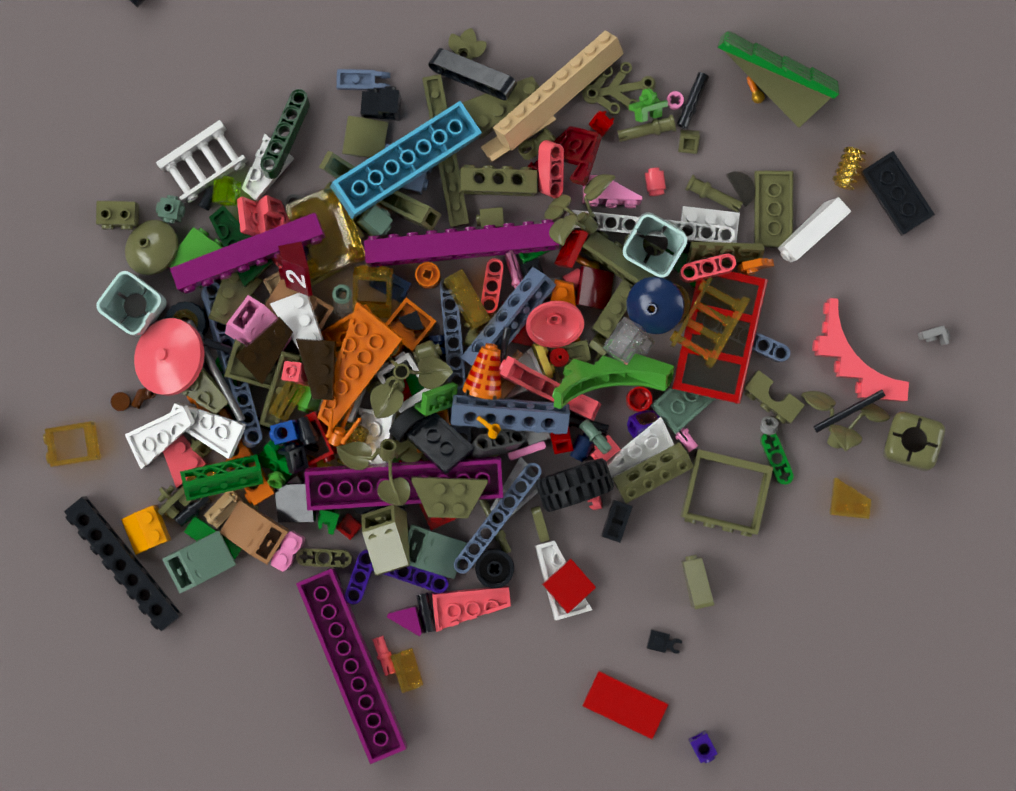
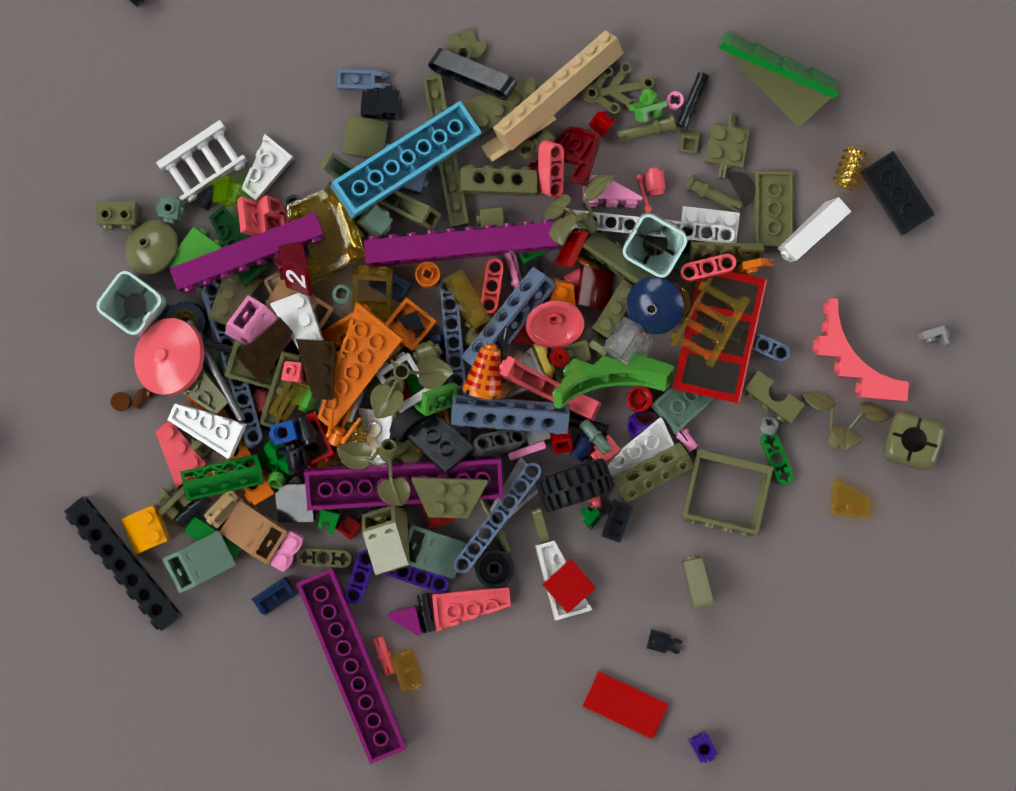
(90, 438): clear yellow window -> none
(155, 437): white wing -> none
(259, 399): none -> coral brick
(274, 596): none -> dark blue hinge
(285, 125): dark green beam -> none
(494, 429): light orange hand -> none
(592, 517): none -> green tile
(648, 208): none -> coral hinge
(727, 146): none -> olive plate
(757, 95): piece -> none
(848, 411): black bar -> none

